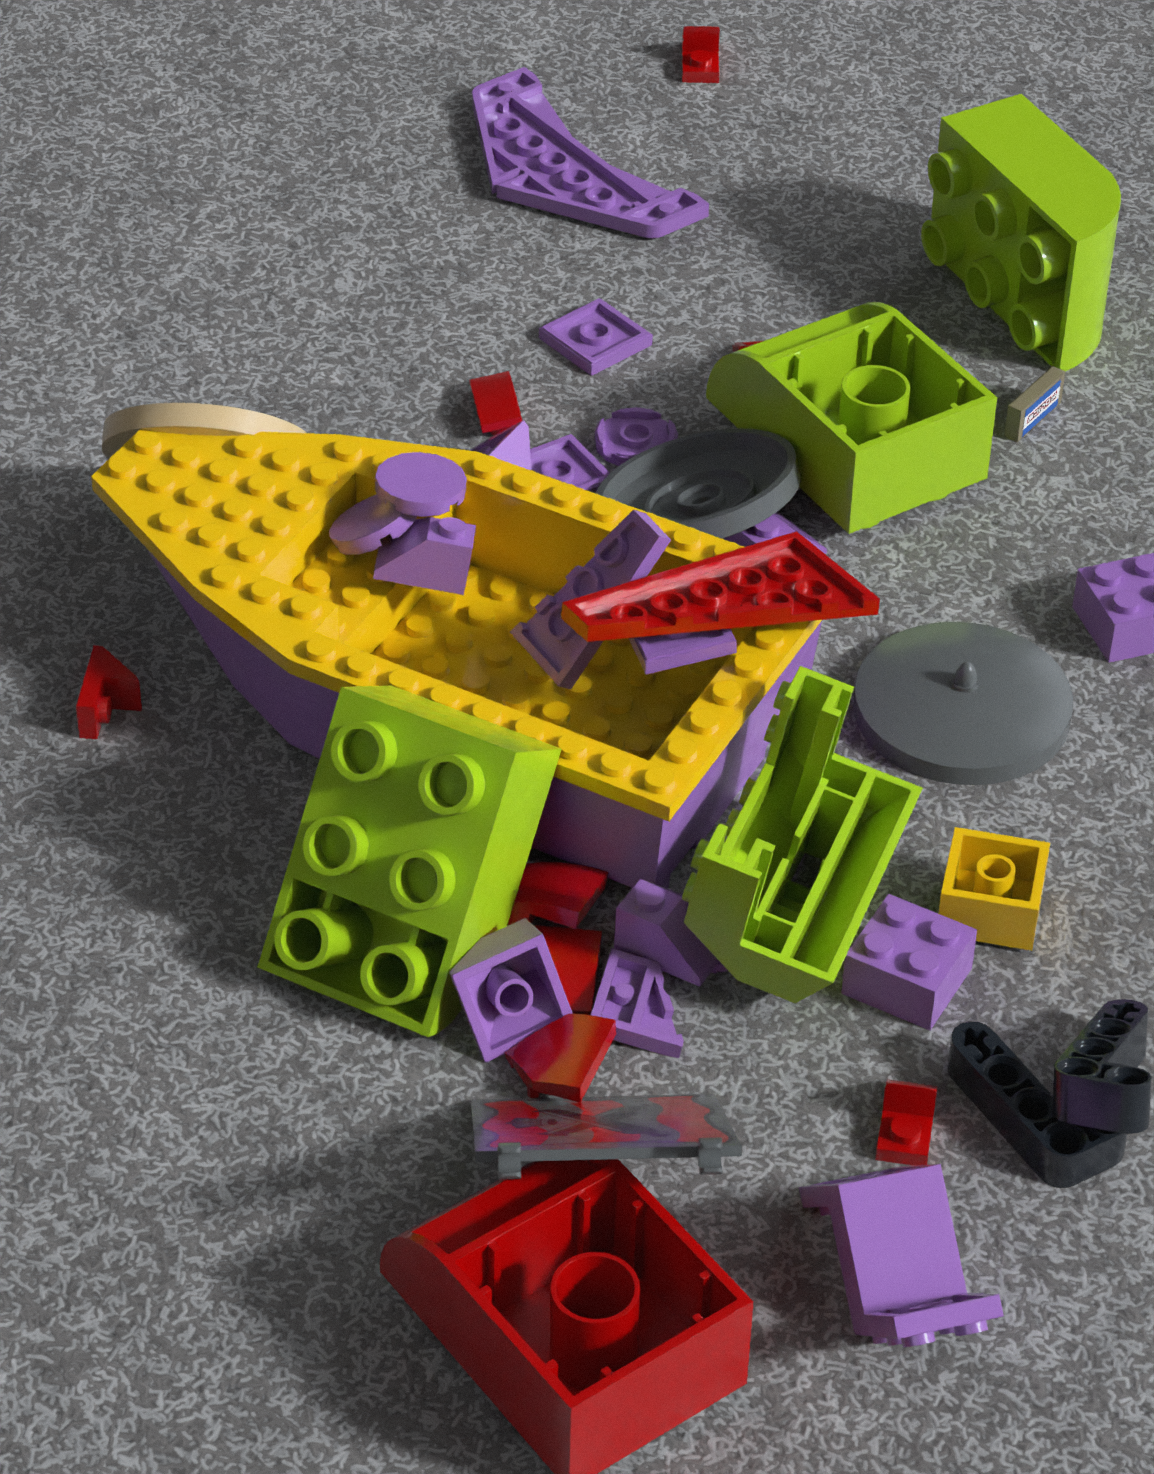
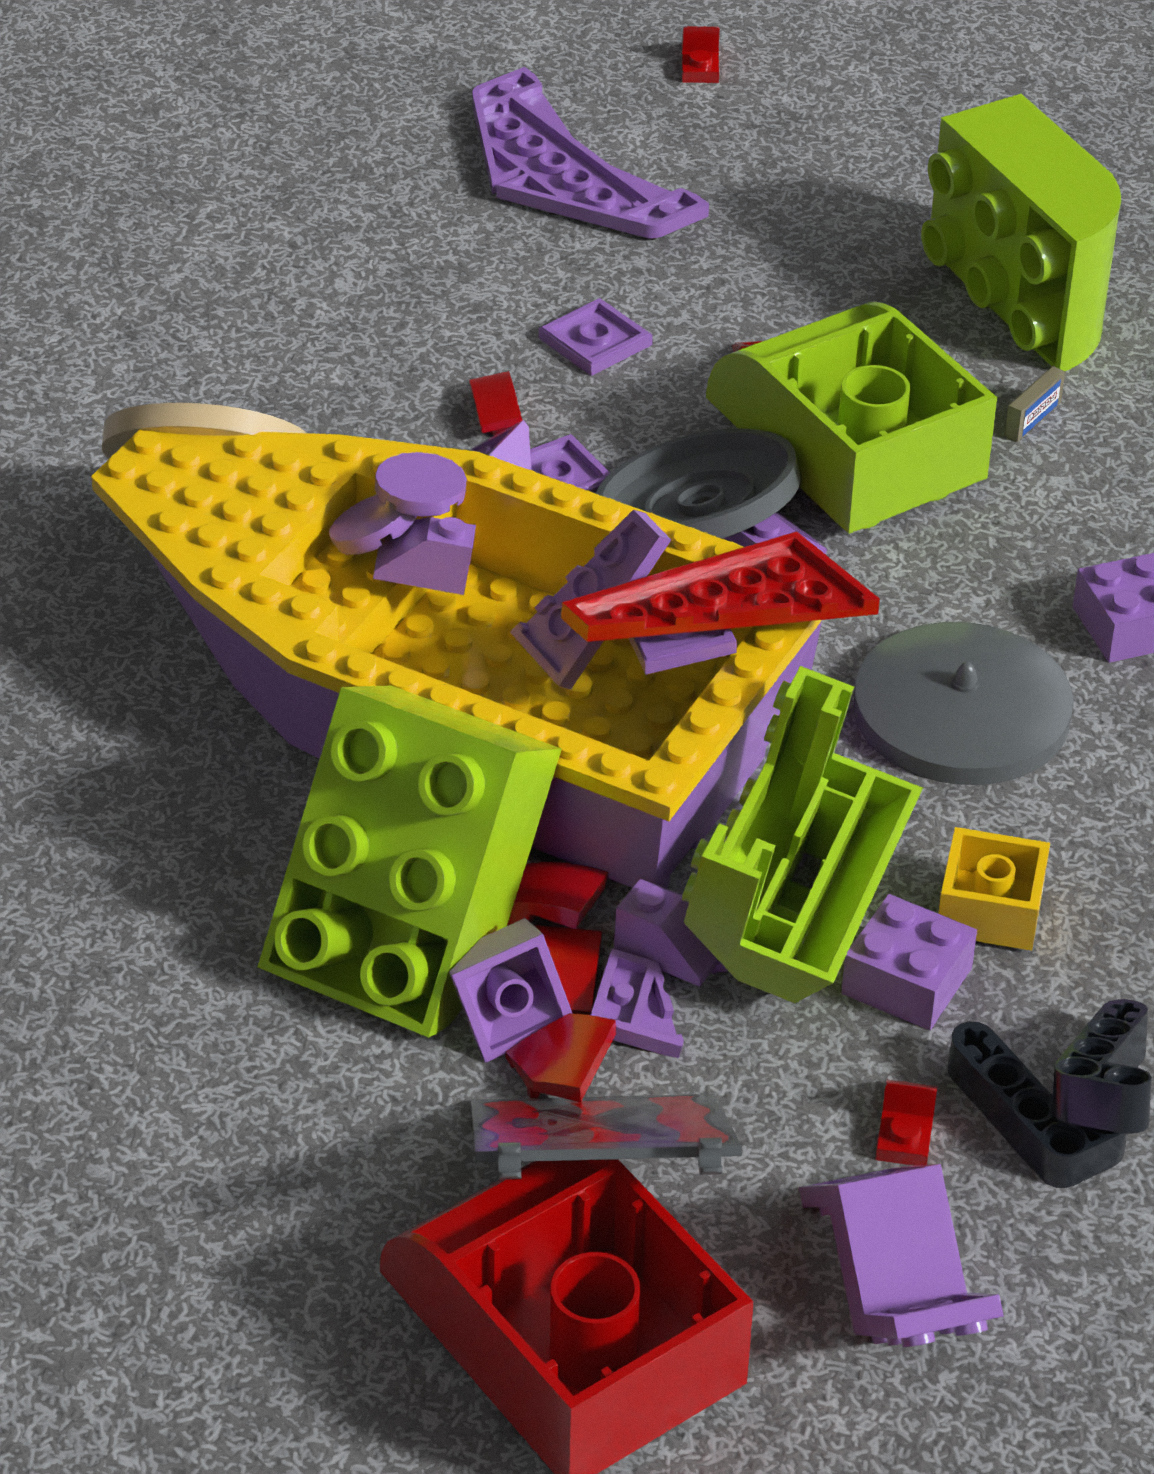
(104, 688): red slope -> none
(631, 433): medium lavender tile -> none

